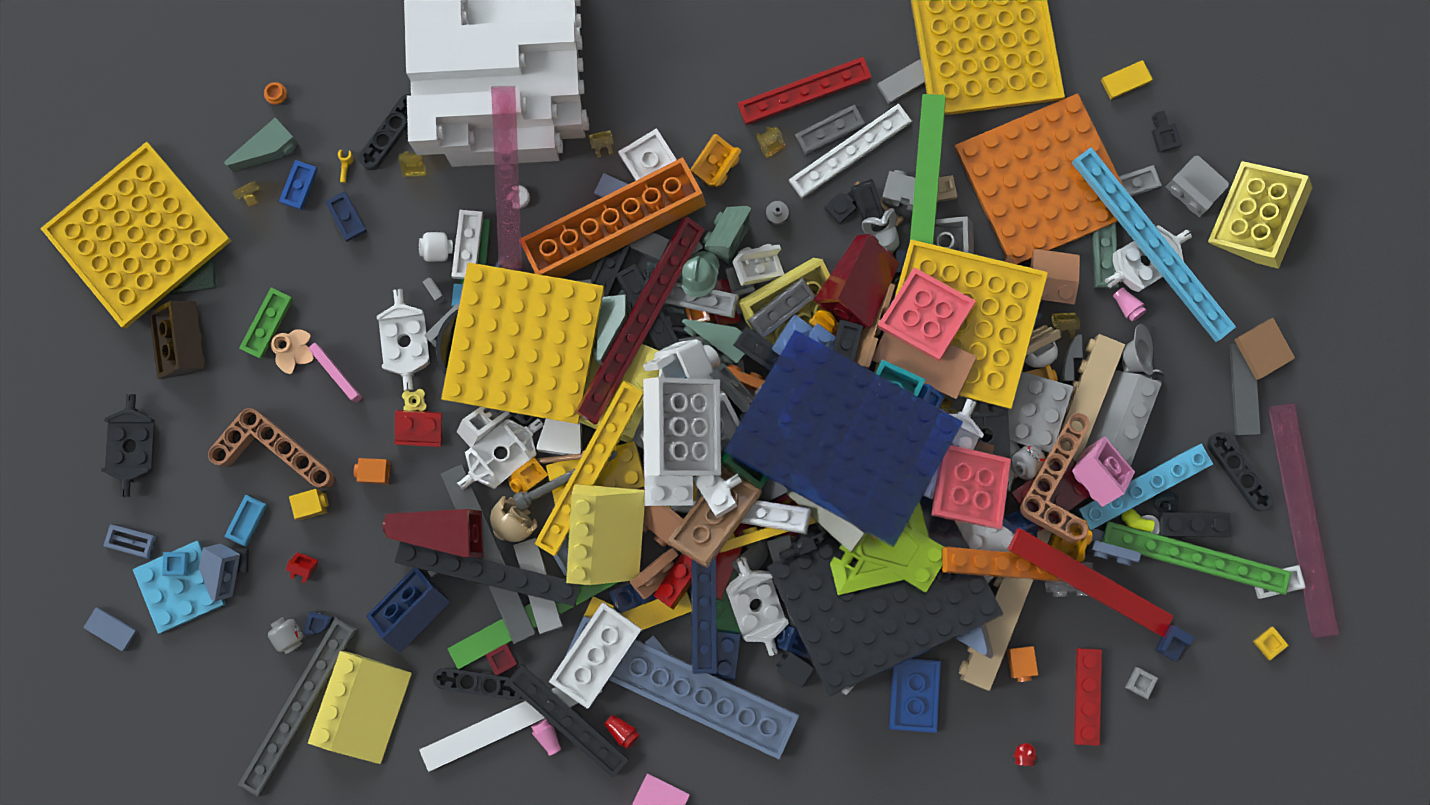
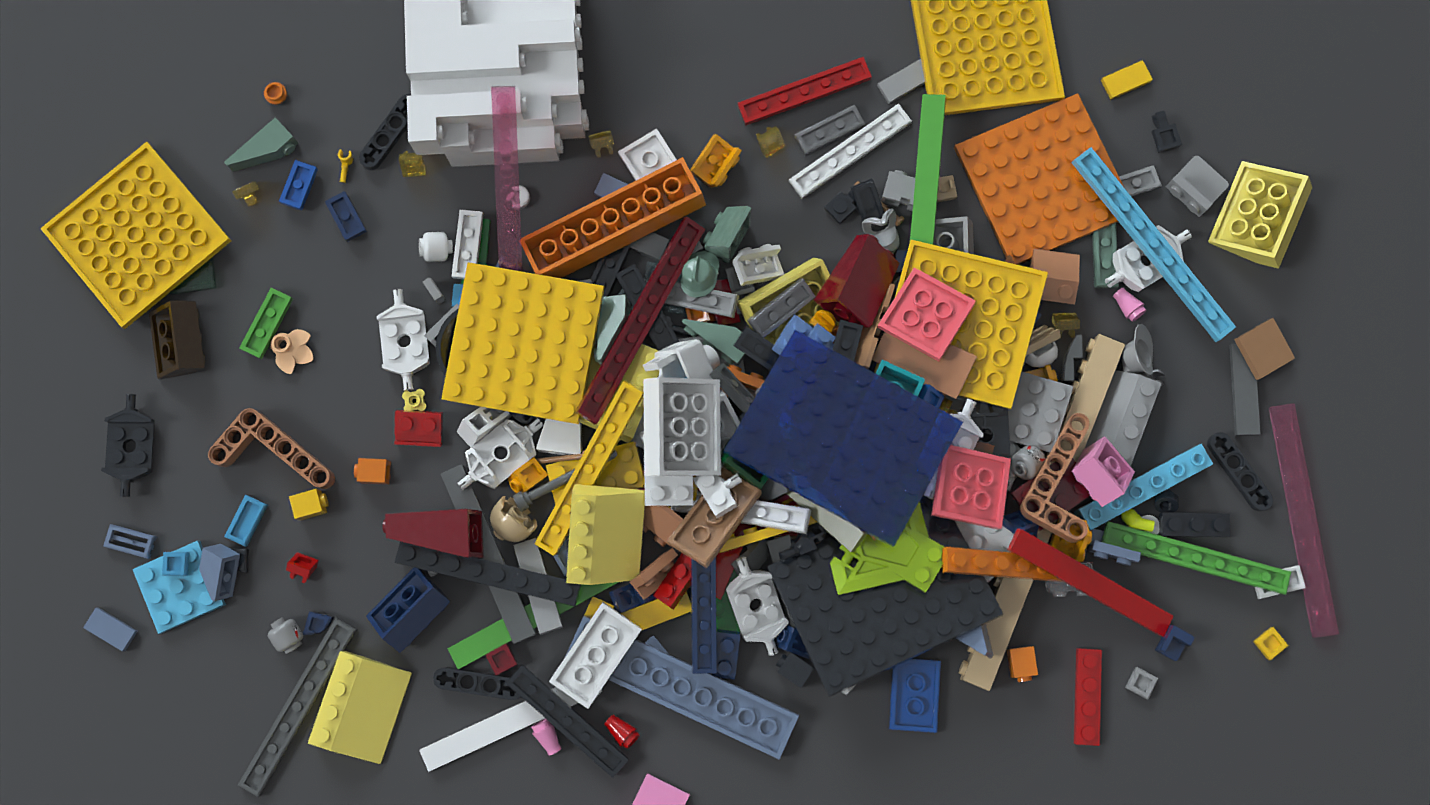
(335, 373): bright pink tile -> none
(774, 217): light grey tile -> none
(1025, 755): red plate -> none

